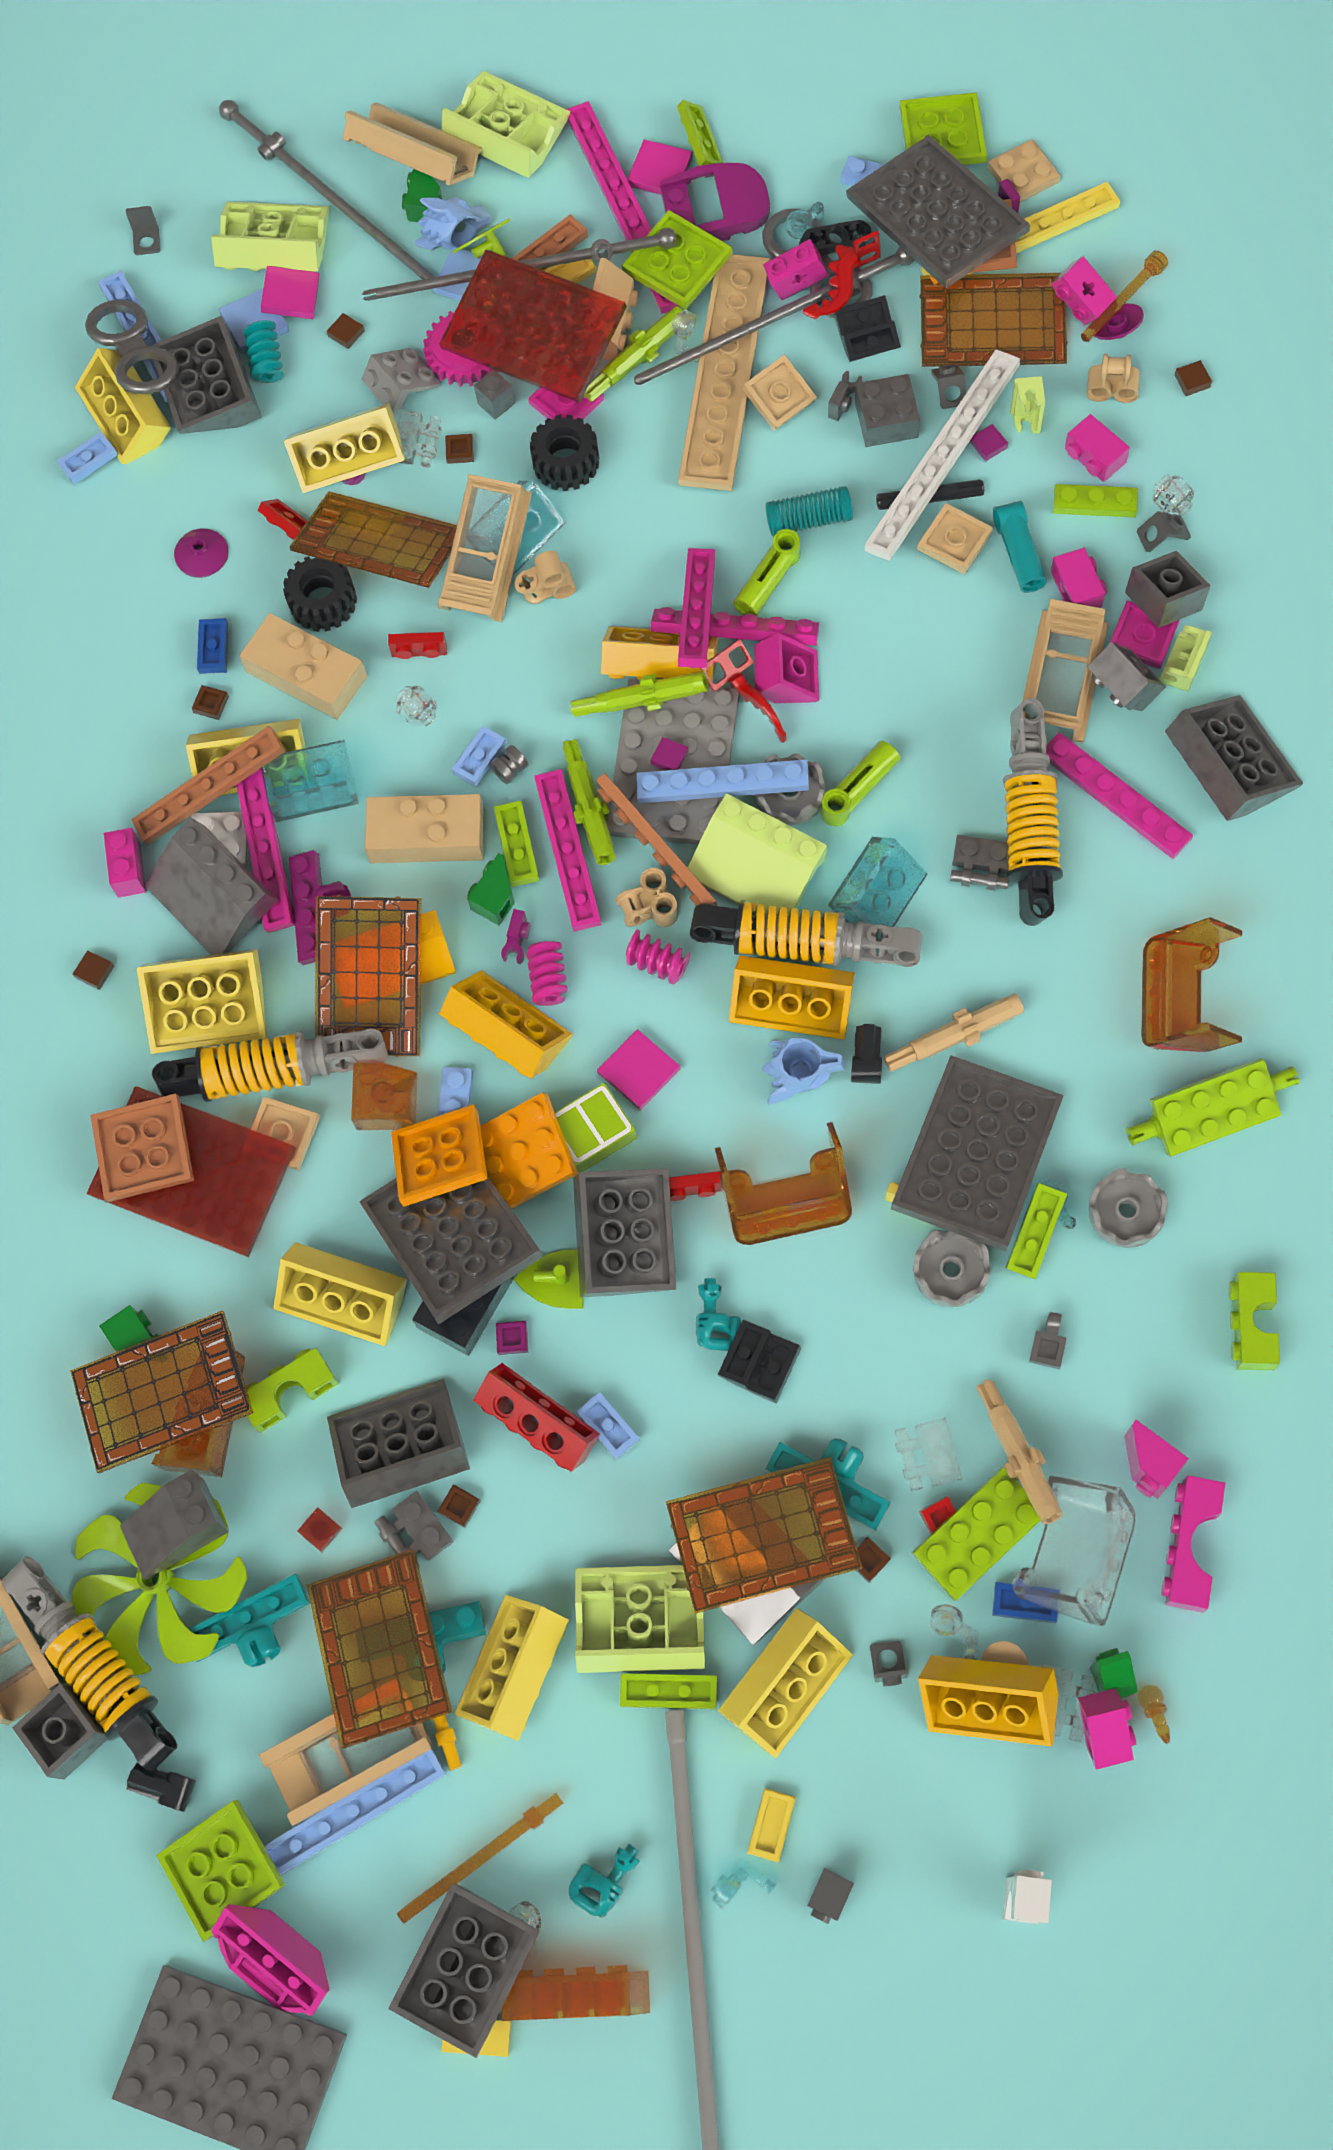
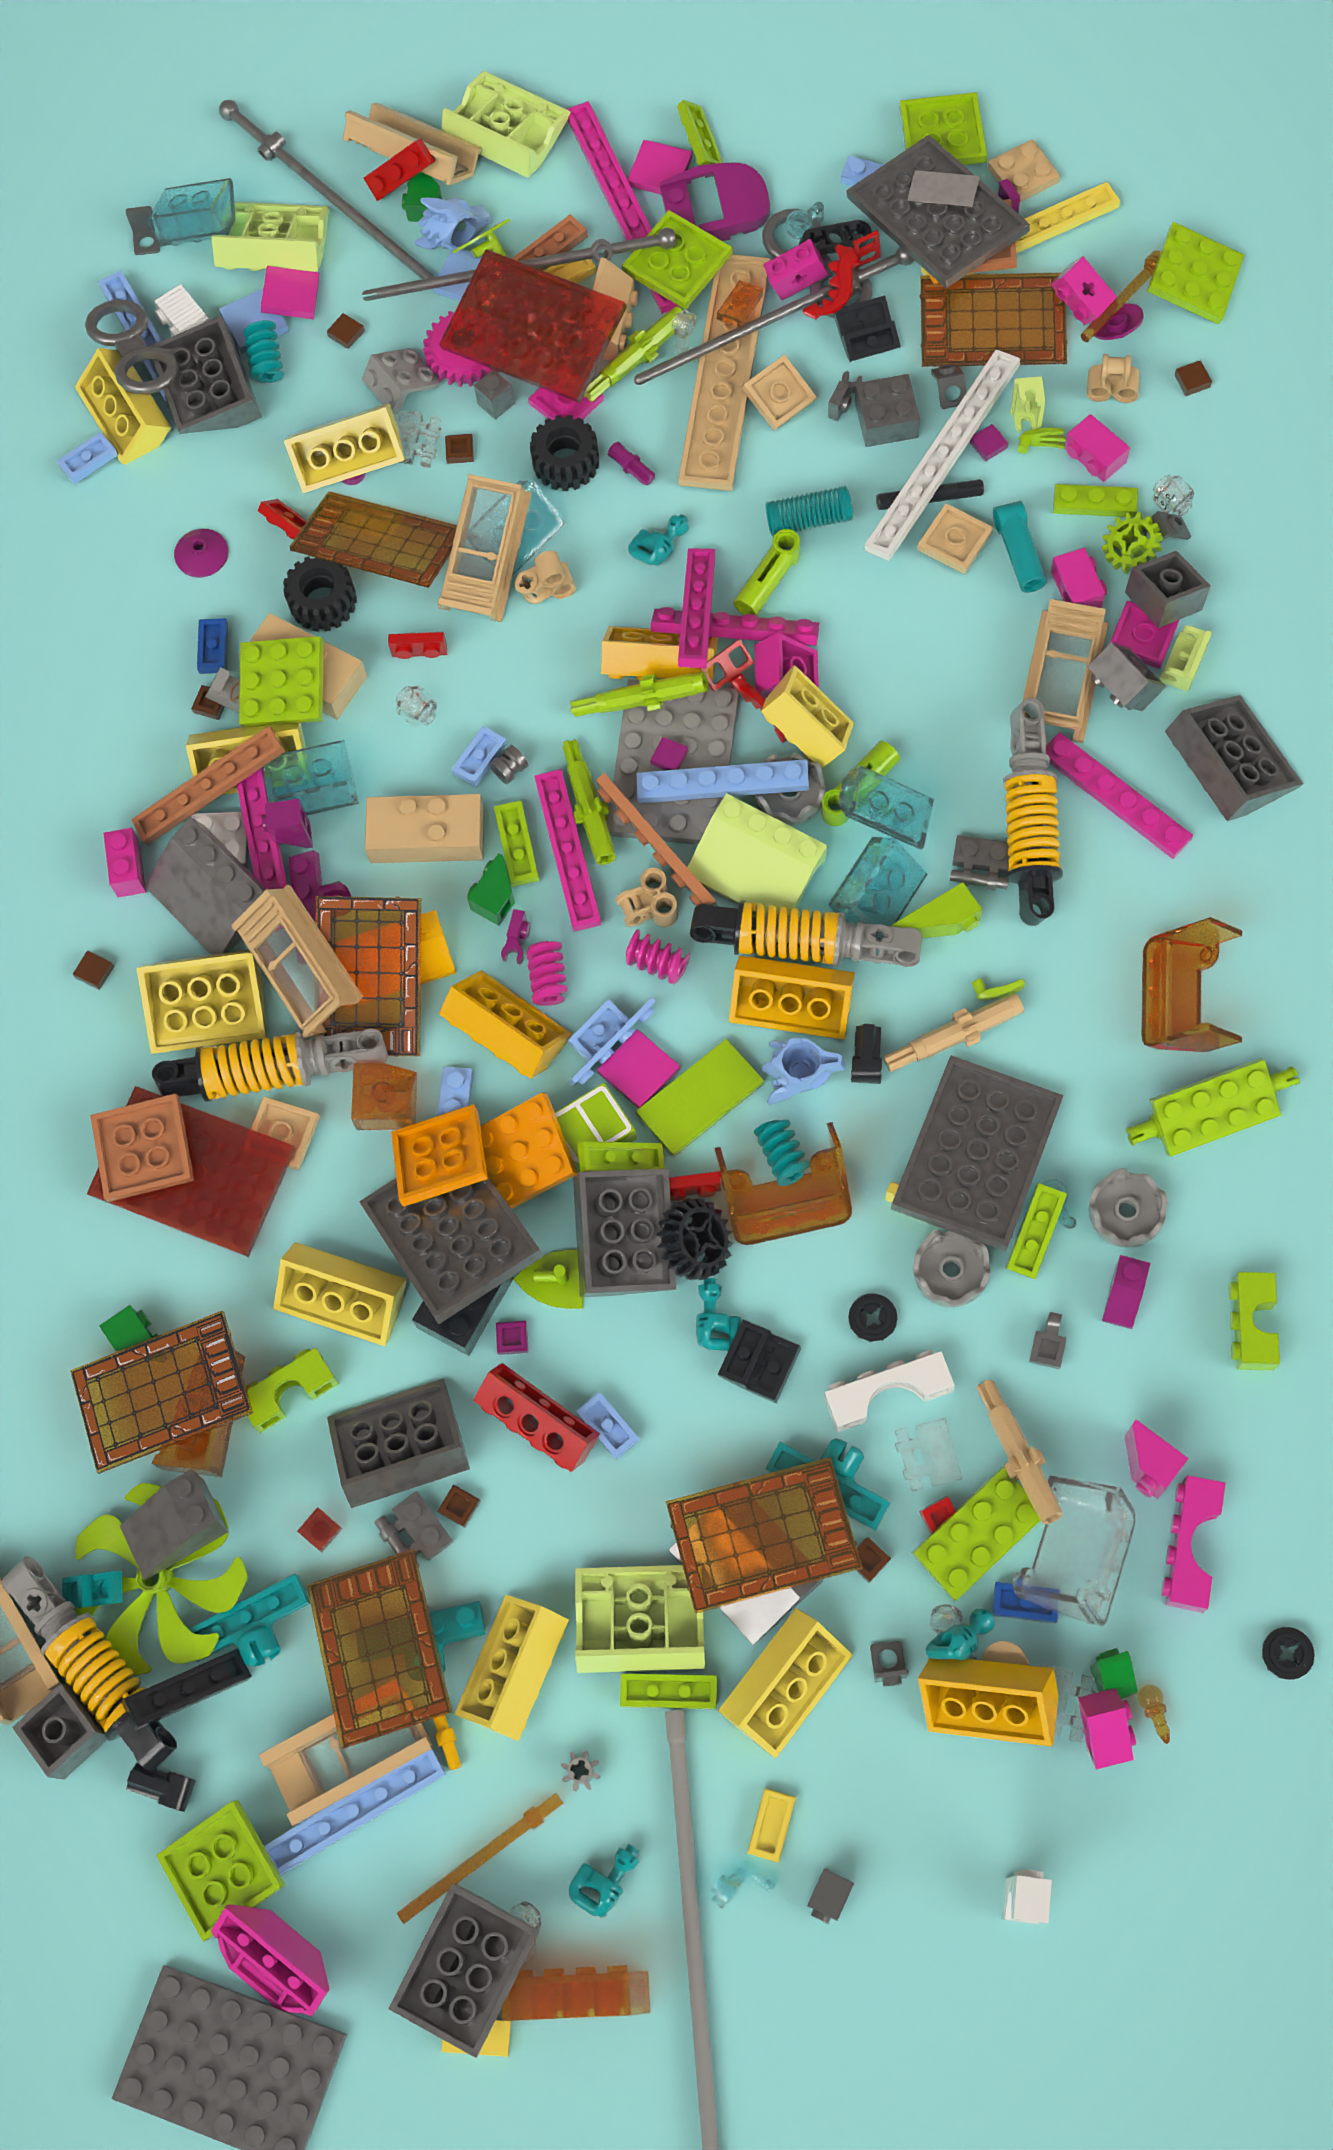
(93, 1589): none -> teal slope
(179, 310): none -> white brick
(186, 1689): none -> black tile
(193, 212): none -> clear light blue slope
(225, 690): none -> light grey leg
(281, 681): none -> lime plate
(288, 823): none -> magenta slope
(296, 959): none -> tan piece
(399, 169): none -> red plate
(577, 1762): none -> light grey gear
(601, 1032): none -> light blue bracket
(619, 1156): none -> lime plate
(631, 463): none -> magenta axle
(658, 543): none -> teal piece
(685, 1243): none -> black gear
(700, 1097): none -> lime tile
(739, 304): none -> clear orange plate
(781, 1151): none -> teal piece
(808, 718): none -> light yellow slope
(869, 1304): none -> black gear
(886, 806): none -> clear light blue slope
(925, 1377): none -> white arch
(943, 188): none -> flat silver sticker
(945, 915): none -> lime slope
(960, 1639): none -> teal piece
(997, 992): none -> lime piece
(1041, 437): none -> lime piece
(1125, 533): none -> lime gear
(1126, 1291): none -> magenta slope
(1195, 273): none -> lime plate
(1303, 1654): none -> black gear

